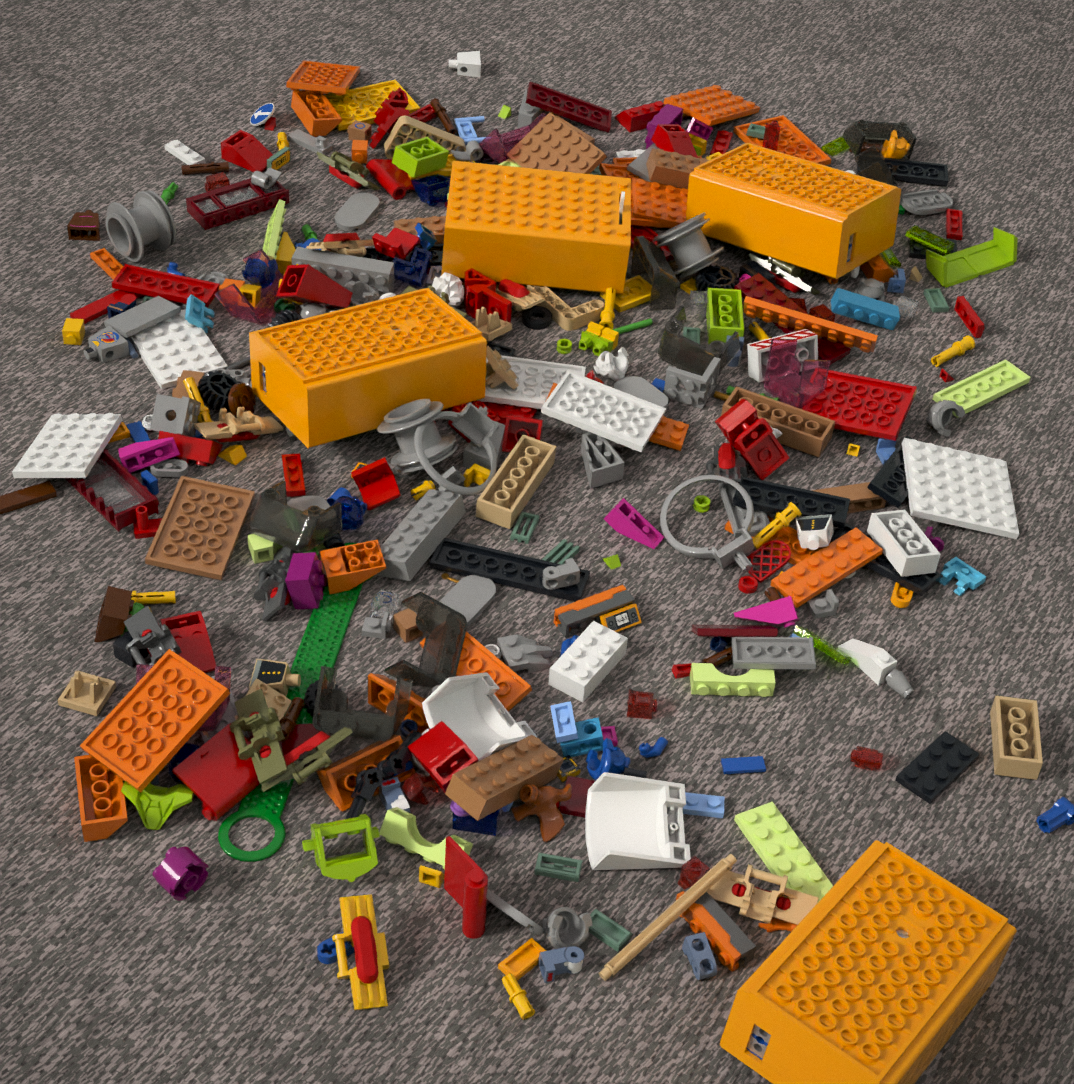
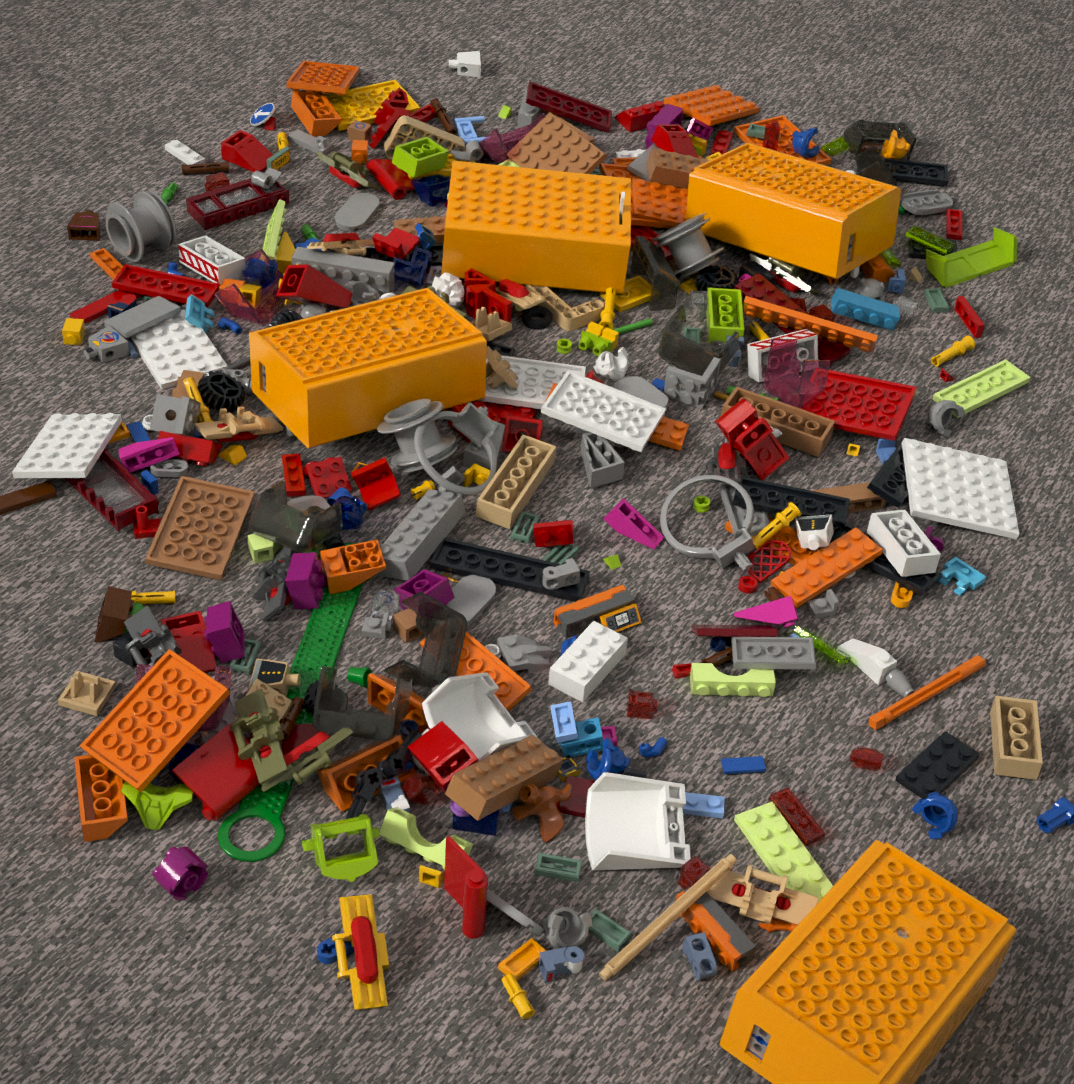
(211, 259): none -> white brick
(224, 322): none -> blue arm
(225, 632): none -> magenta brick
(241, 396): reddish brown tile -> none
(242, 668): none -> sand green tile
(282, 304): dark green wheel -> none
(327, 476): none -> red bracket
(359, 675): none -> green piece
(428, 583): none -> magenta brick
(554, 533): none -> red bracket
(797, 816): none -> clear red plate
(801, 143): none -> blue helmet
(921, 695): none -> orange piece
(939, 812): none -> blue helmet

